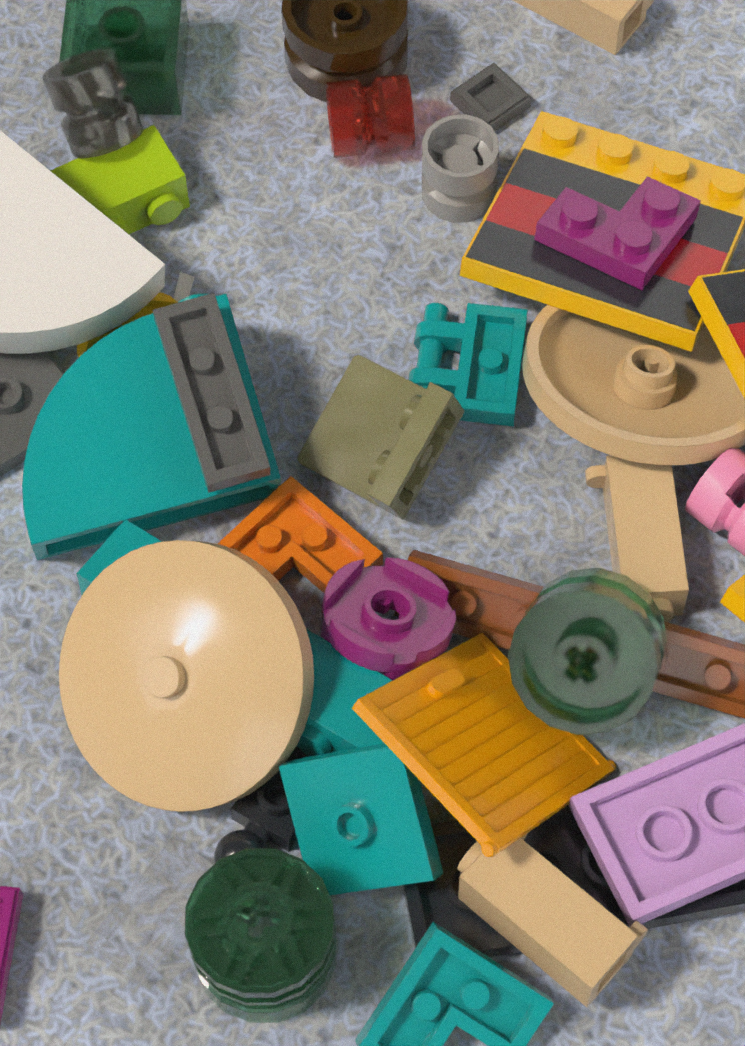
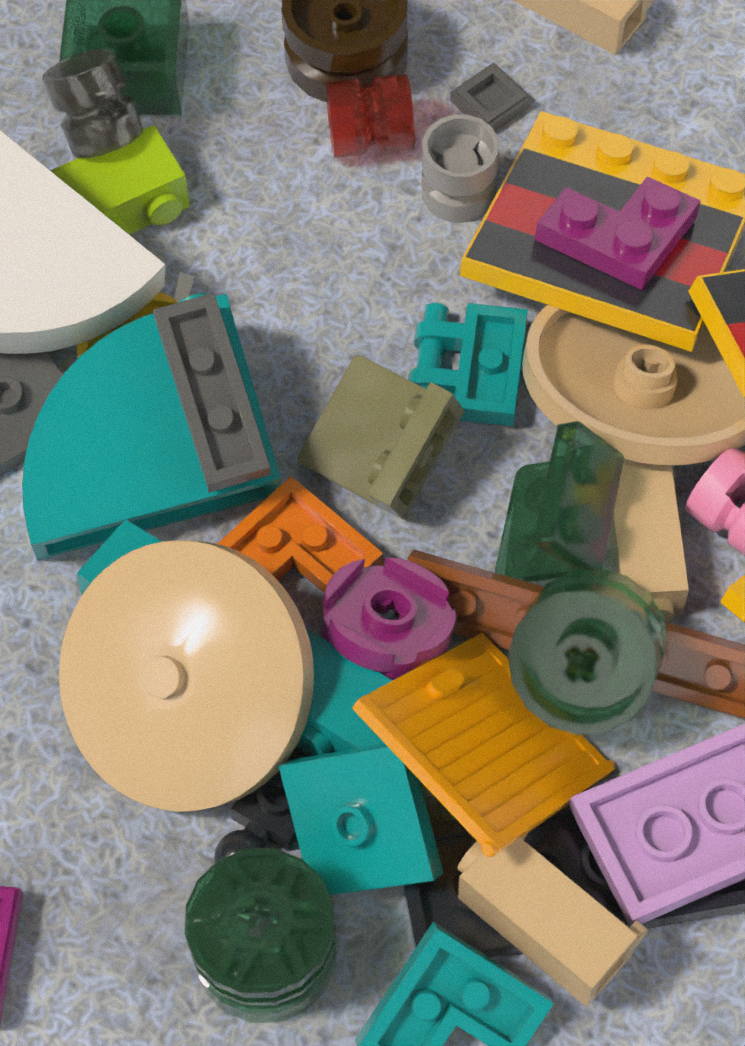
(561, 508): none -> clear green bracket

